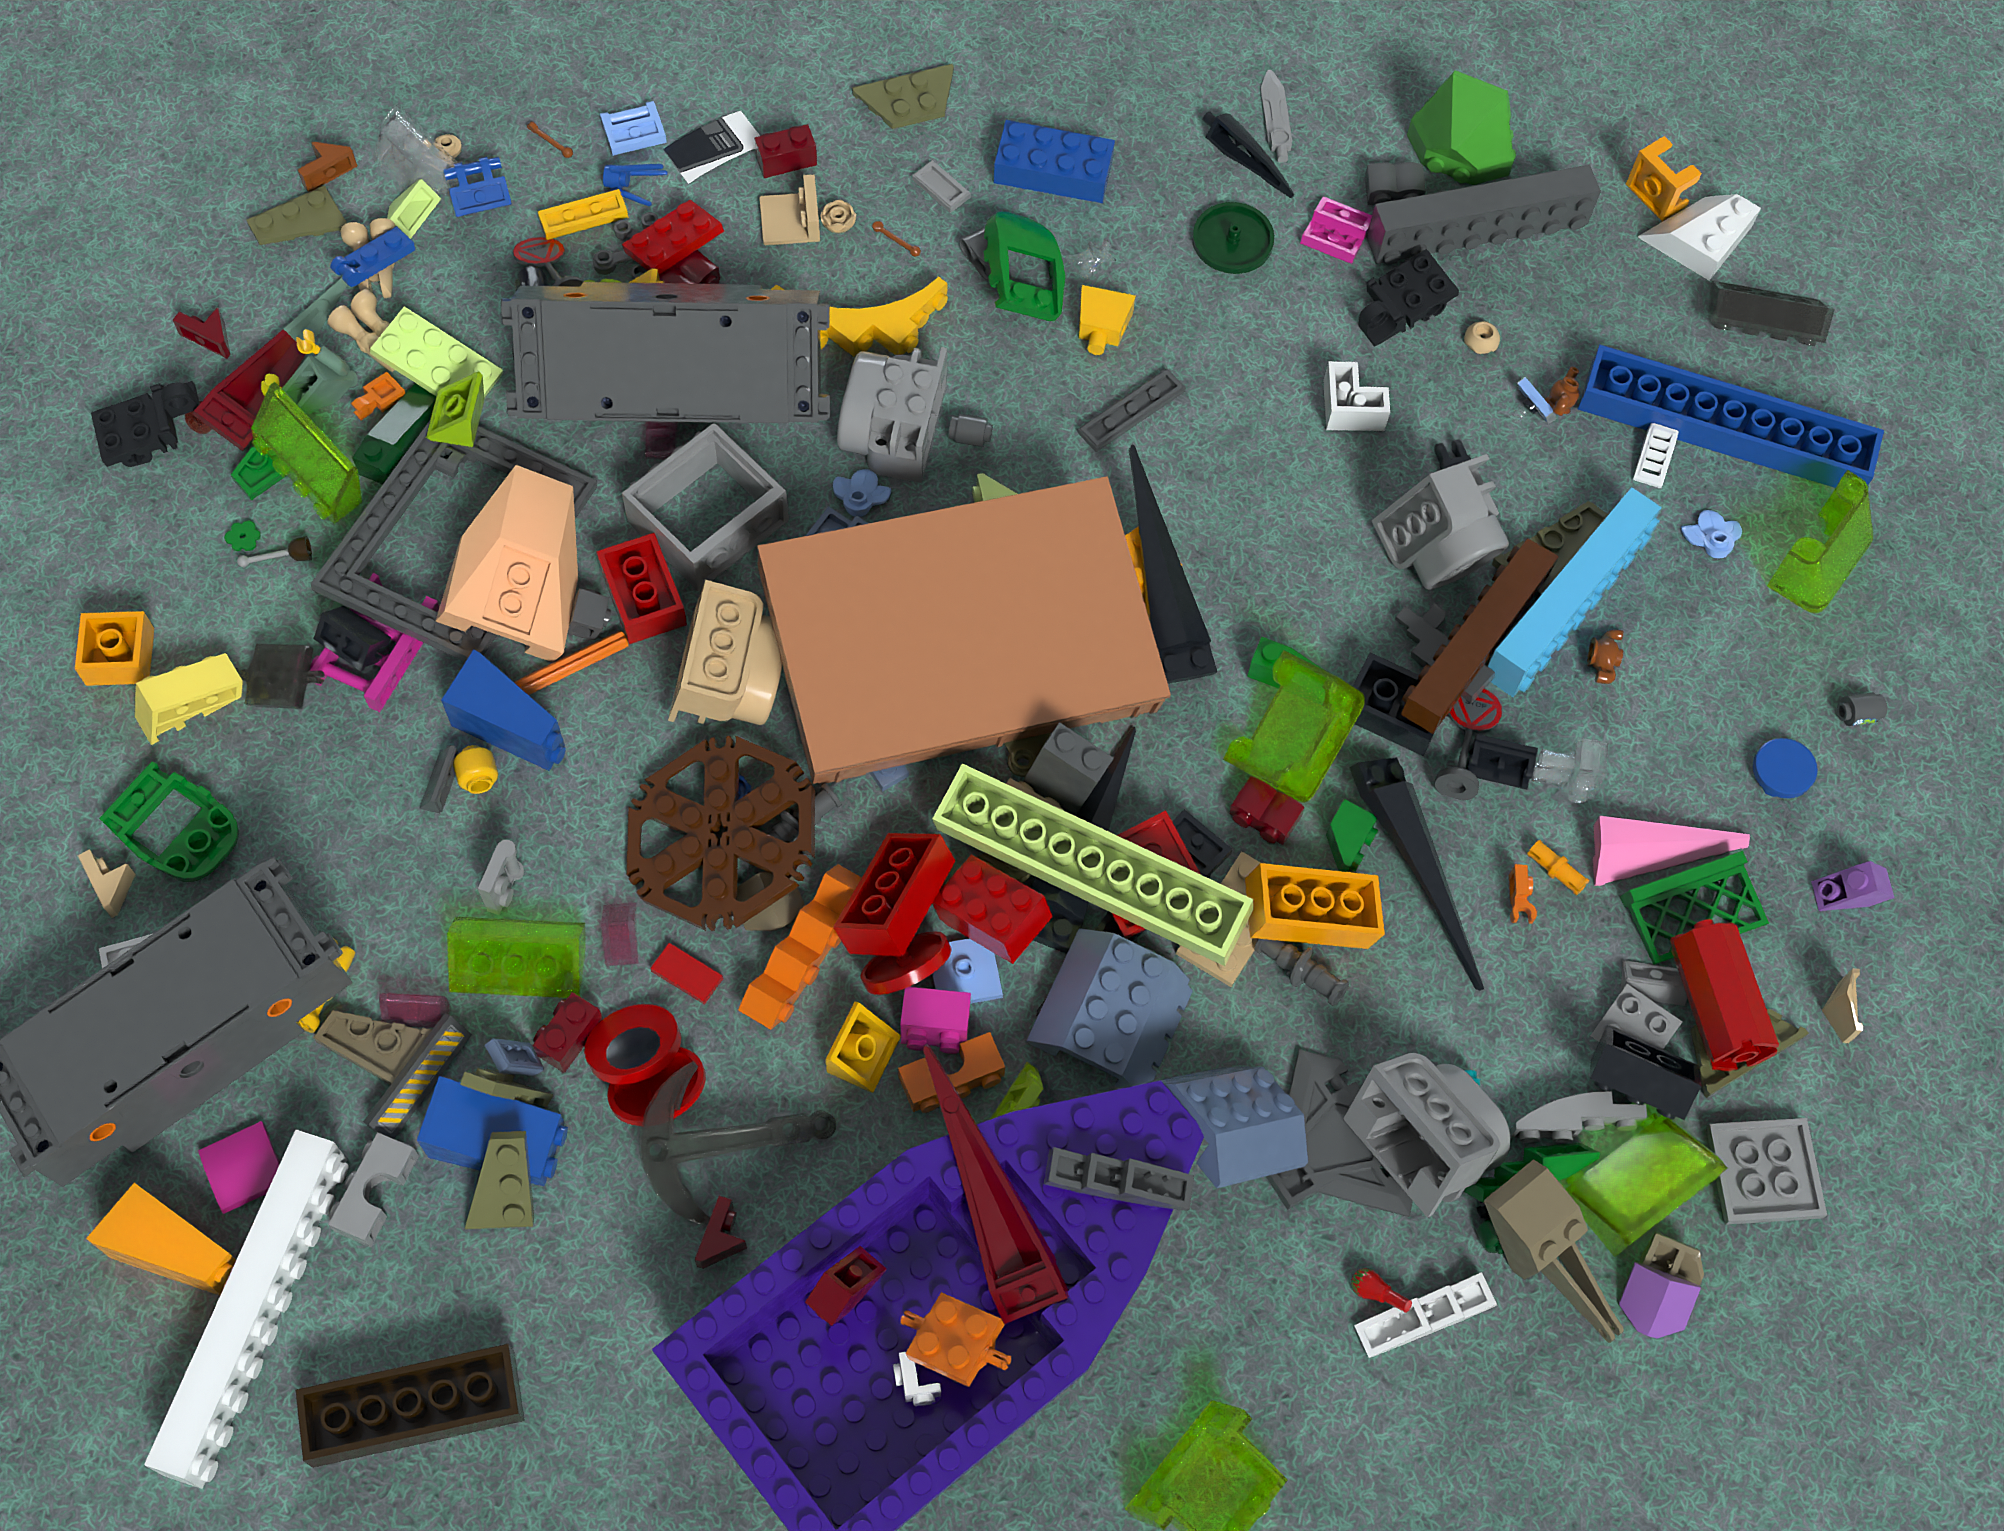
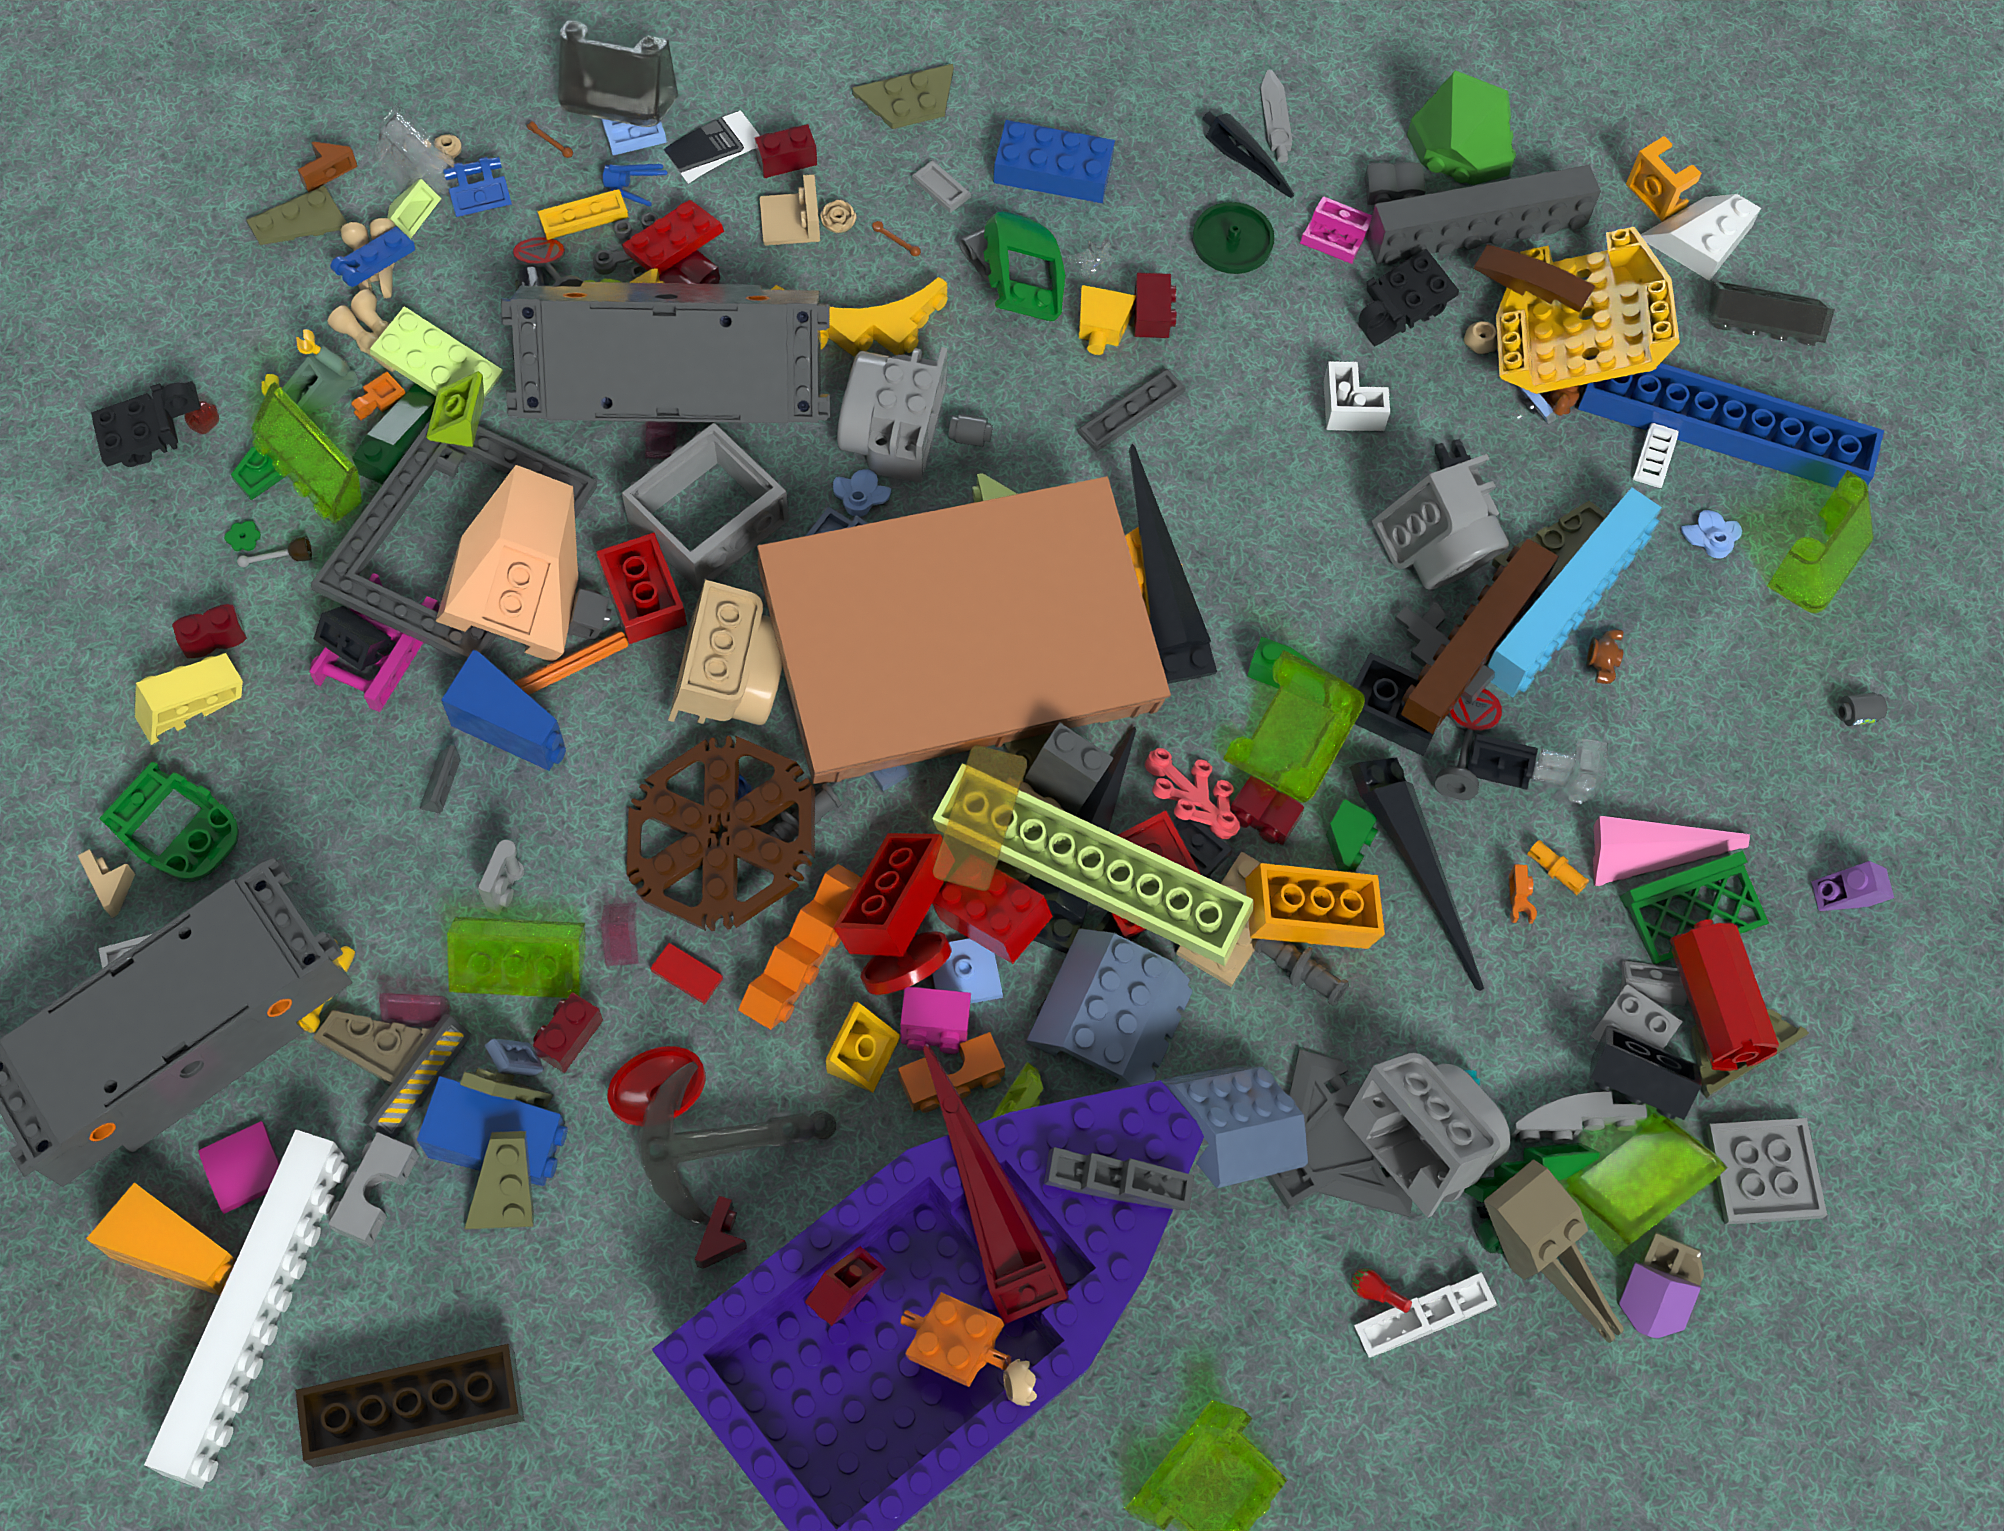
(114, 648): light orange brick -> none
(204, 633): none -> dark red brick
(208, 334): dark red slope -> none
(237, 399): dark red plate -> none
(279, 676): clear smoke plate -> none
(475, 769): yellow head -> none
(615, 80): none -> clear smoke windscreen
(632, 1044): red piece -> none
(776, 915): dark tan slope -> none
(906, 1375): white bracket -> none
(980, 818): none -> clear yellow piece
(1019, 1383): none -> tan plate
(1153, 305): none -> dark red brick
(1219, 818): none -> coral plant
(1534, 276): none -> reddish brown slope
(1630, 329): none -> yellow wedge
(1784, 768): blue tile -> none
(1842, 1008): tan slope -> none

